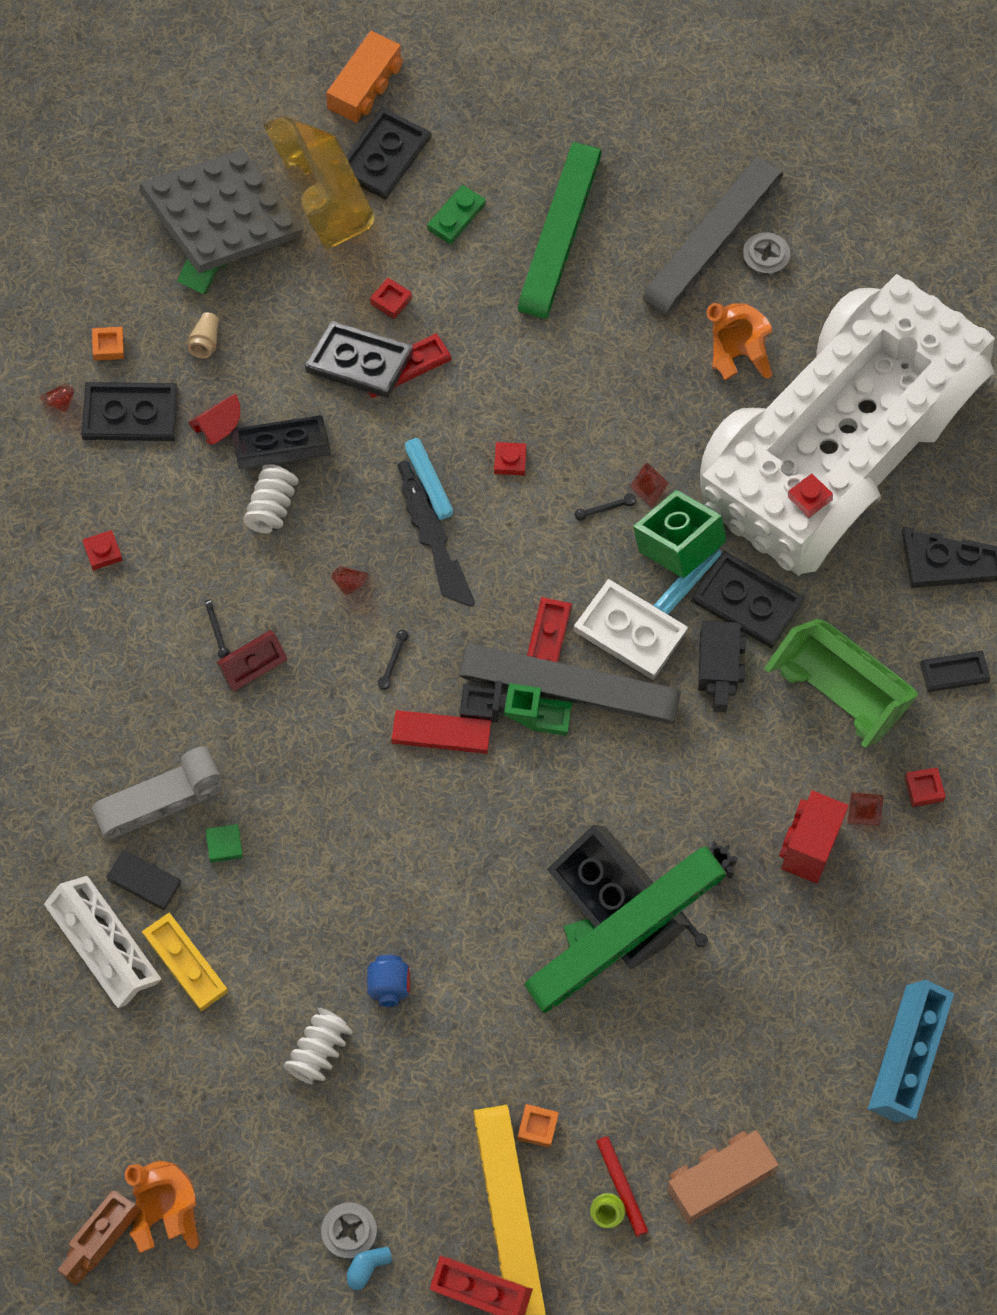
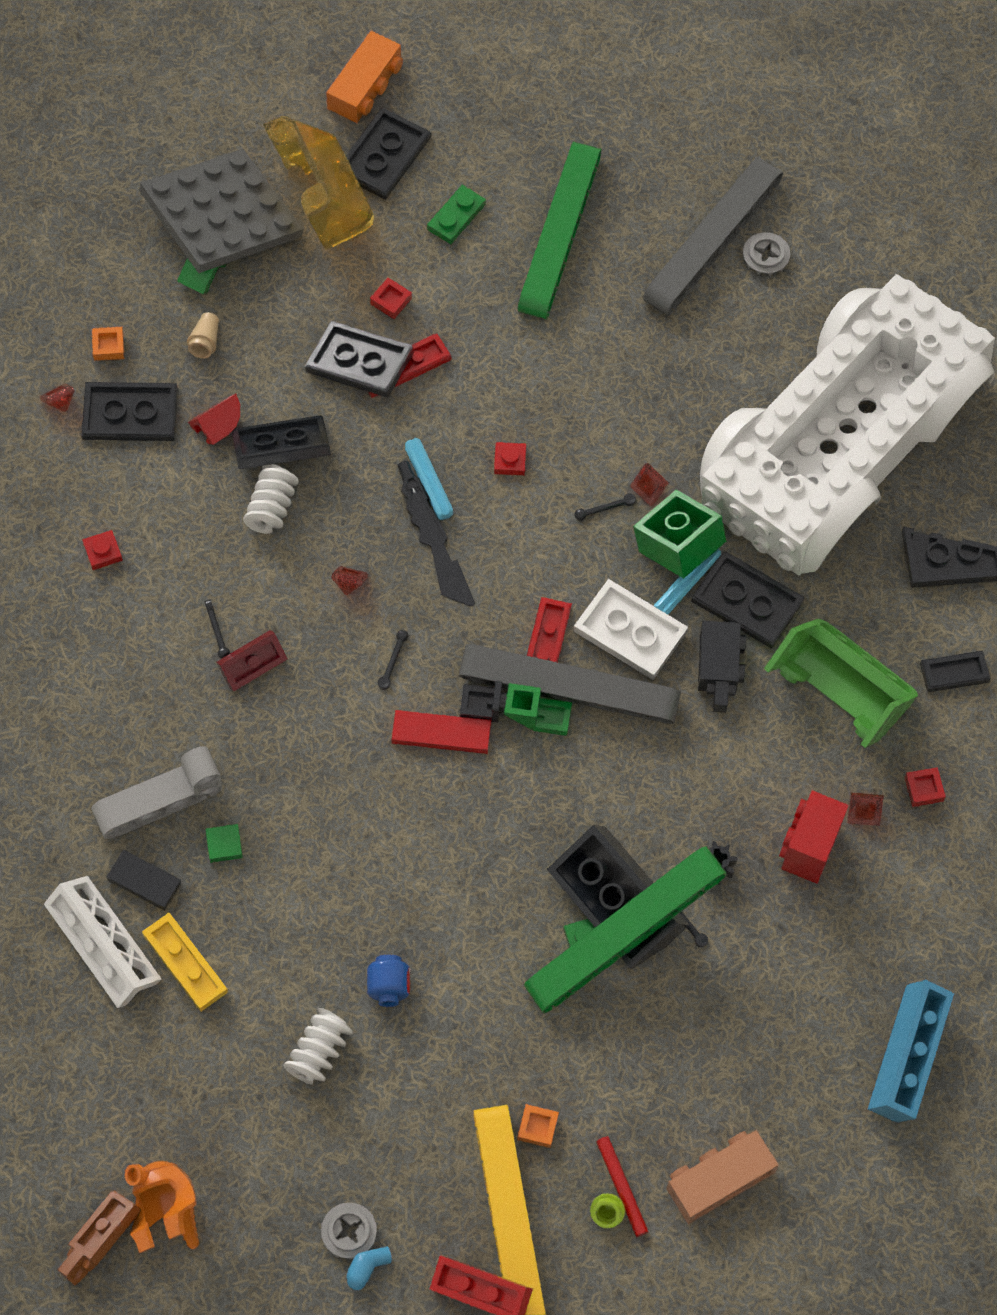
(739, 331): orange piece -> none
(810, 495): red plate -> none

